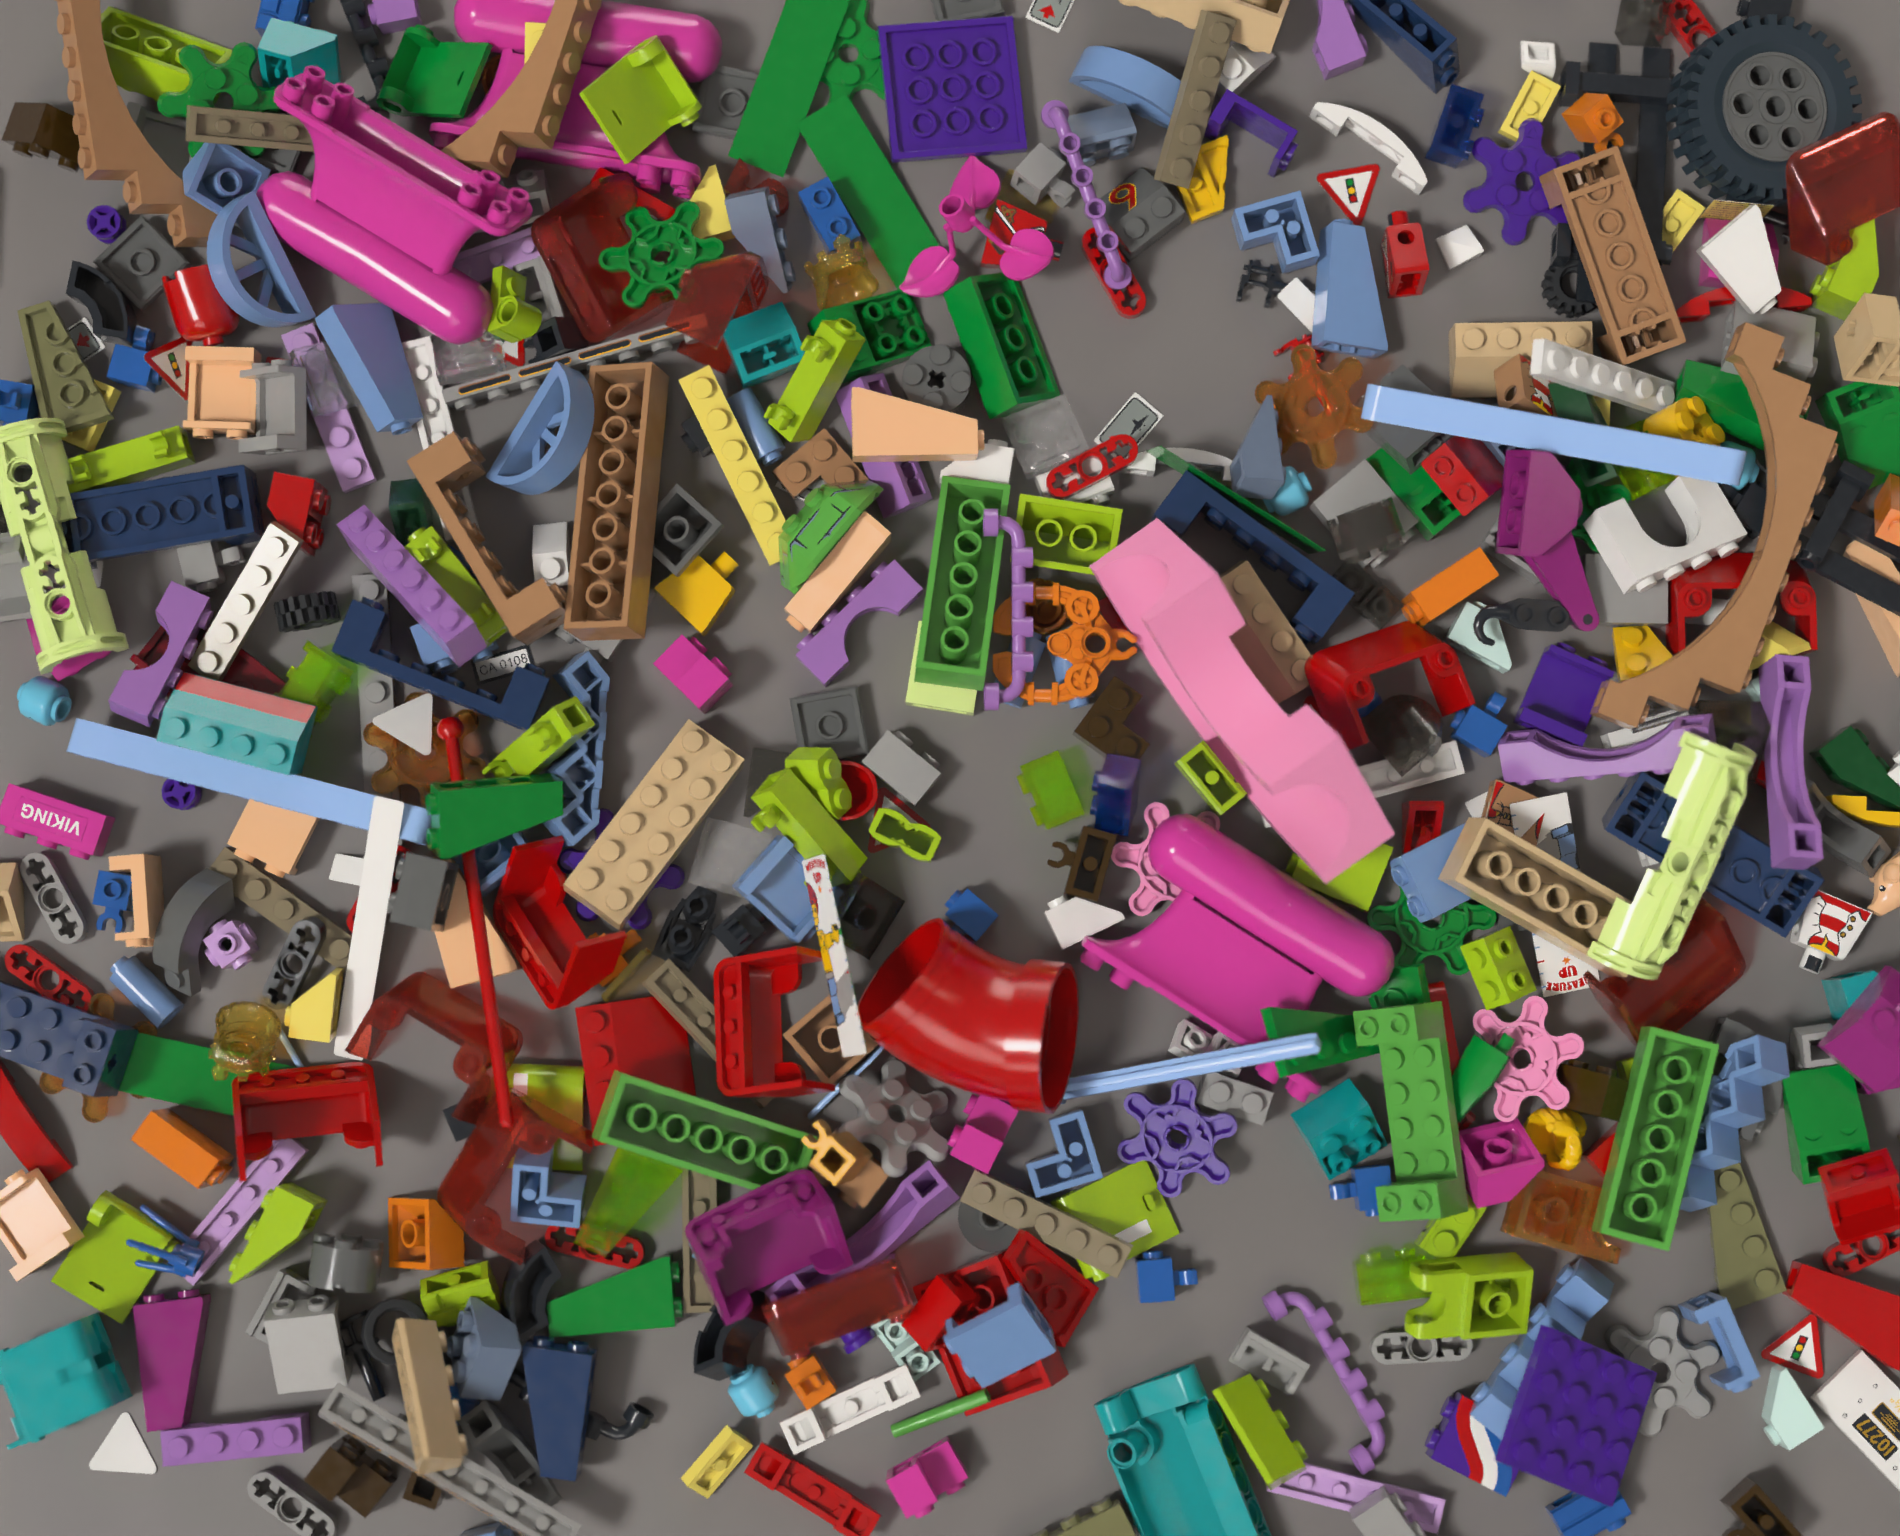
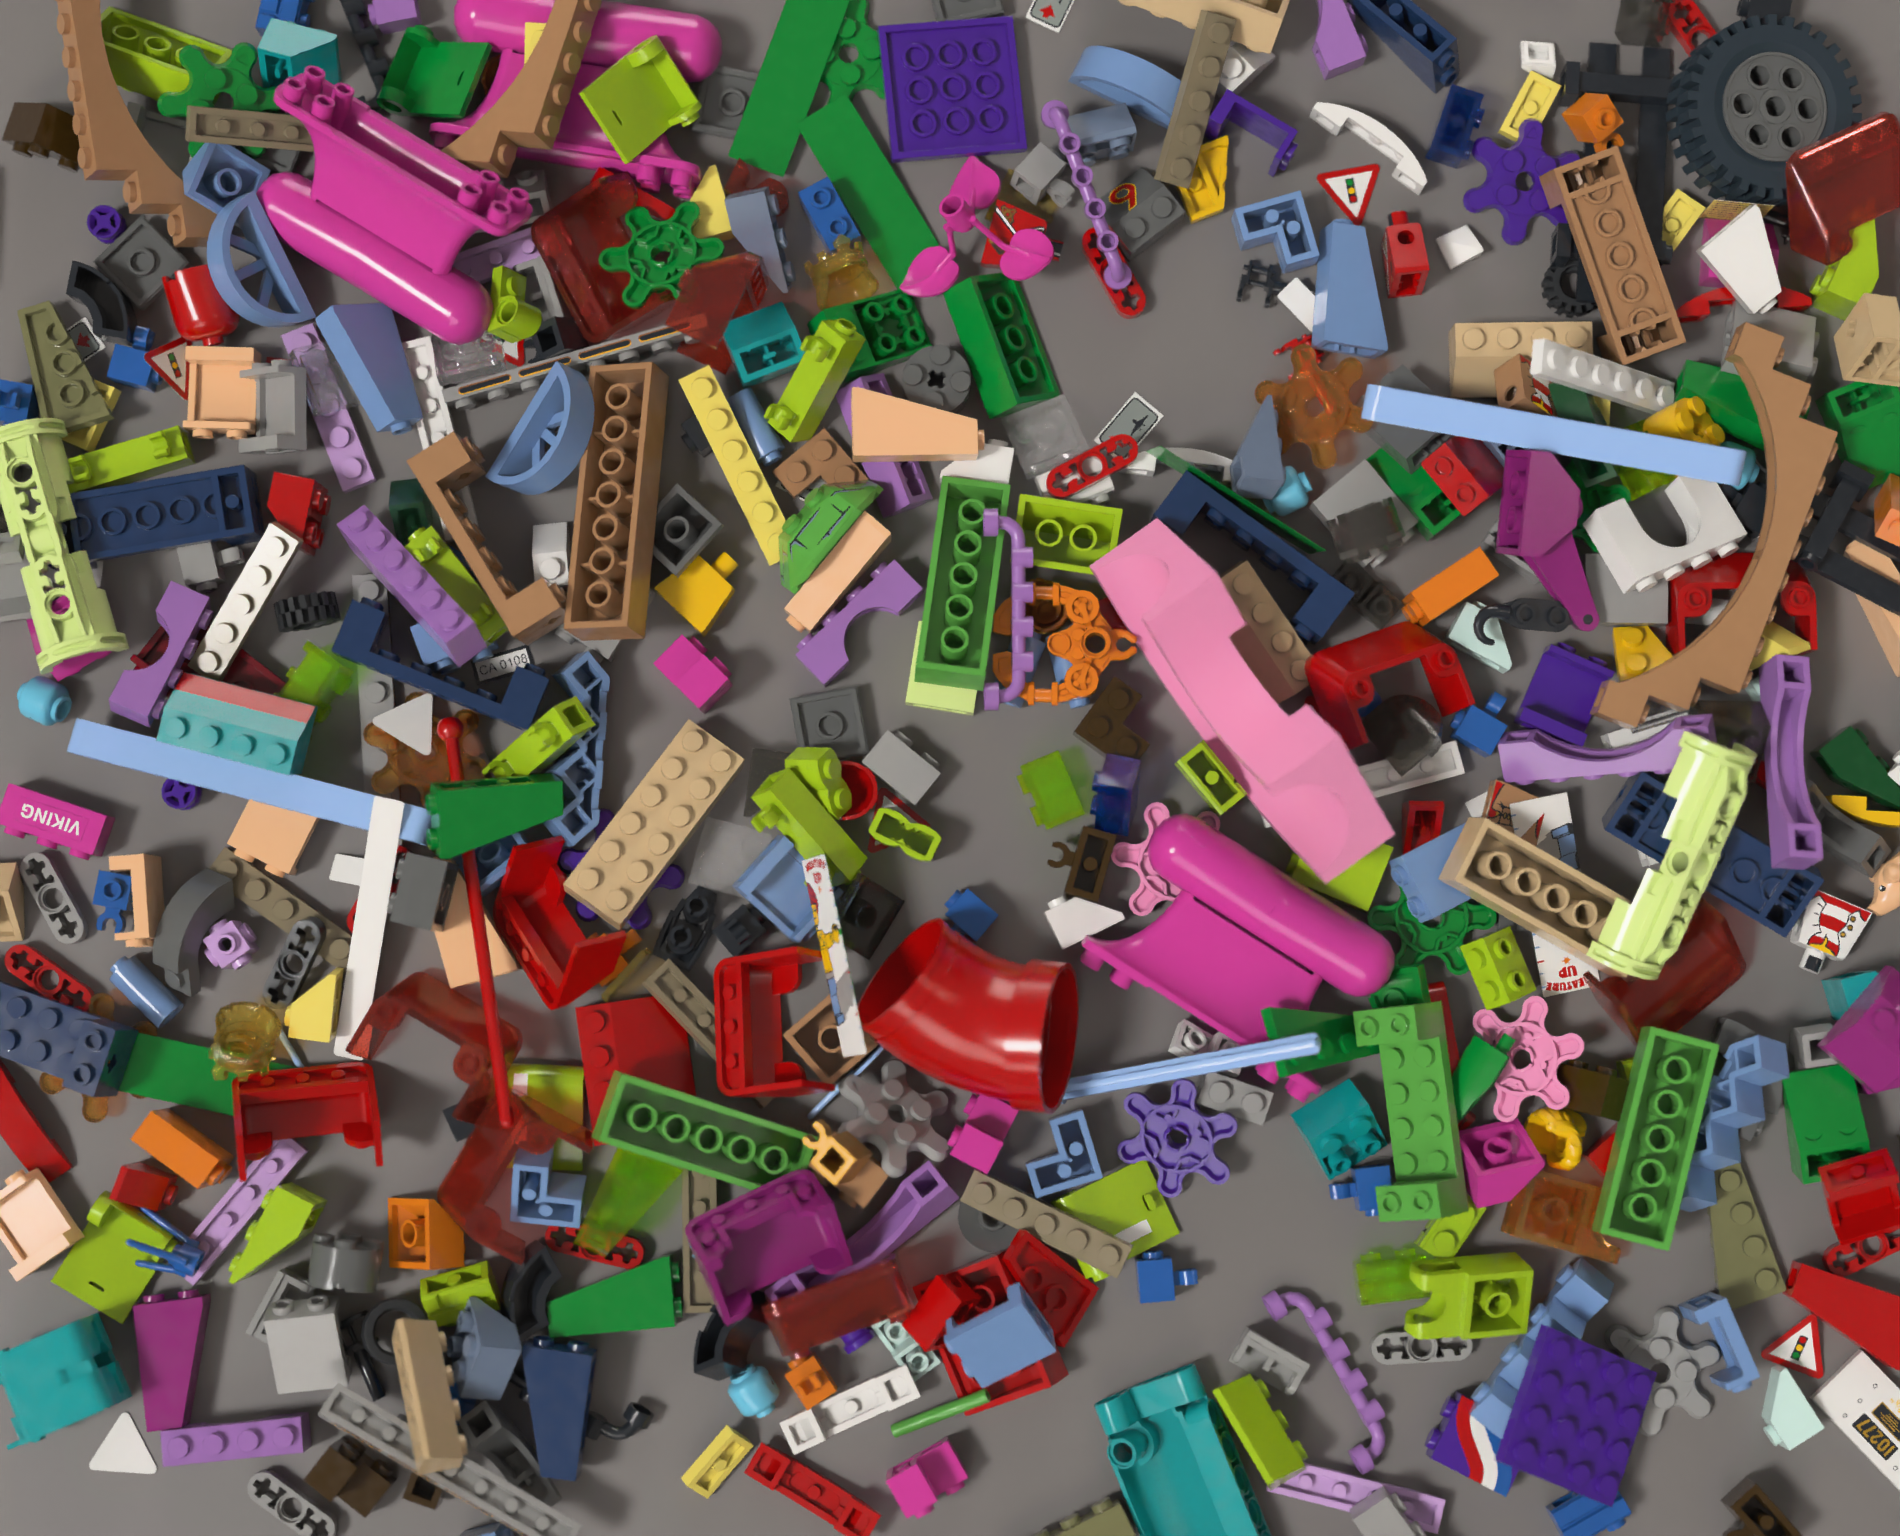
(144, 1186): none -> red slope

